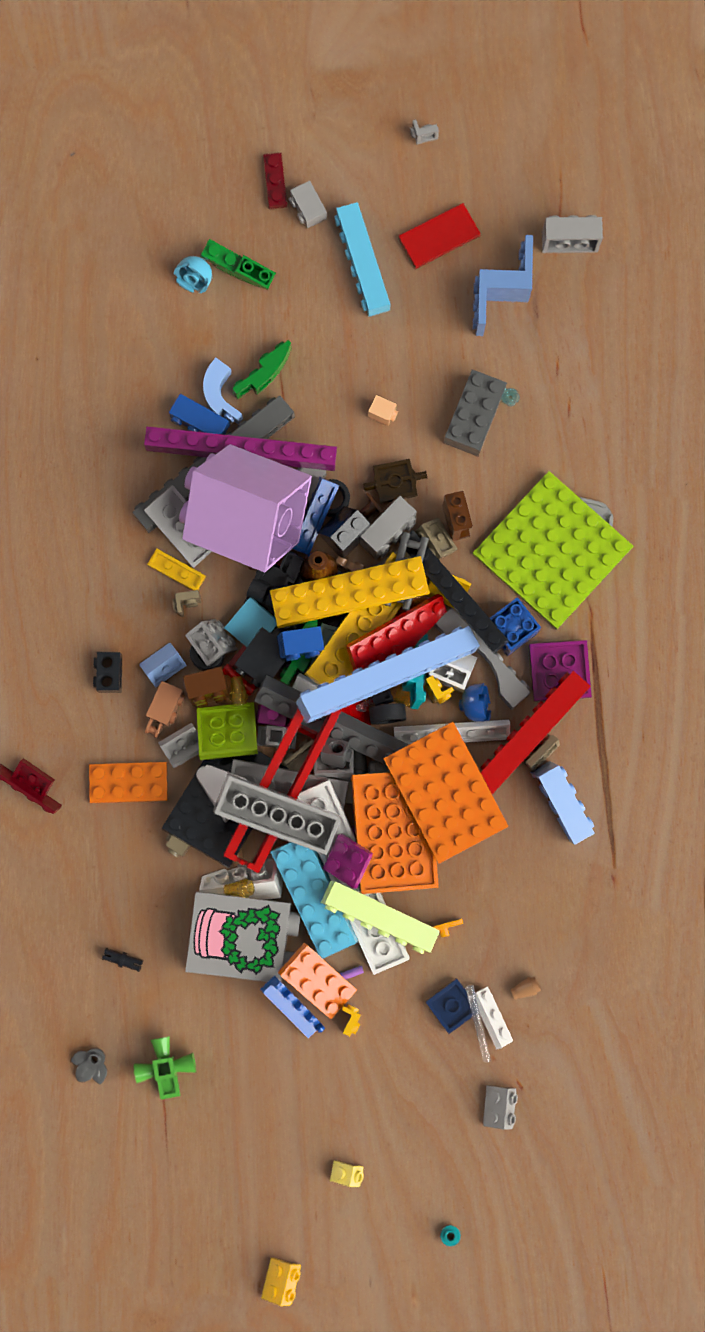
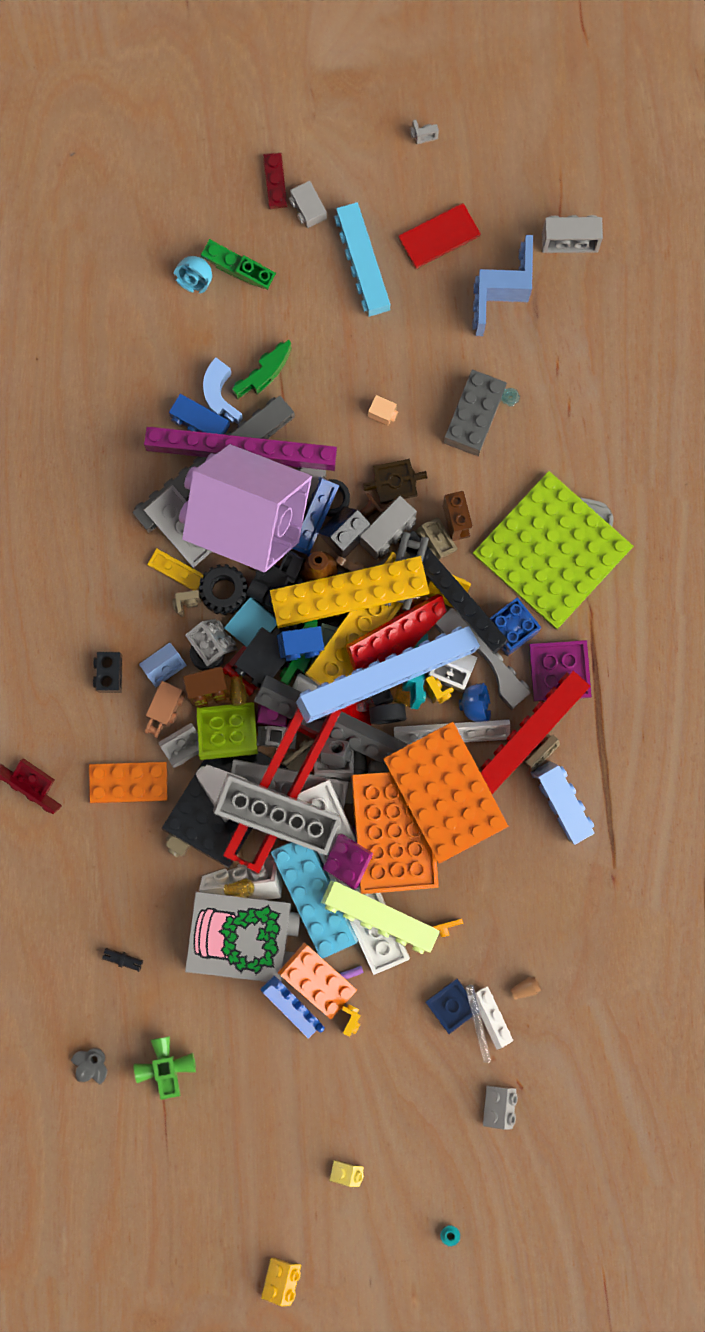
(218, 574): none -> black tyre

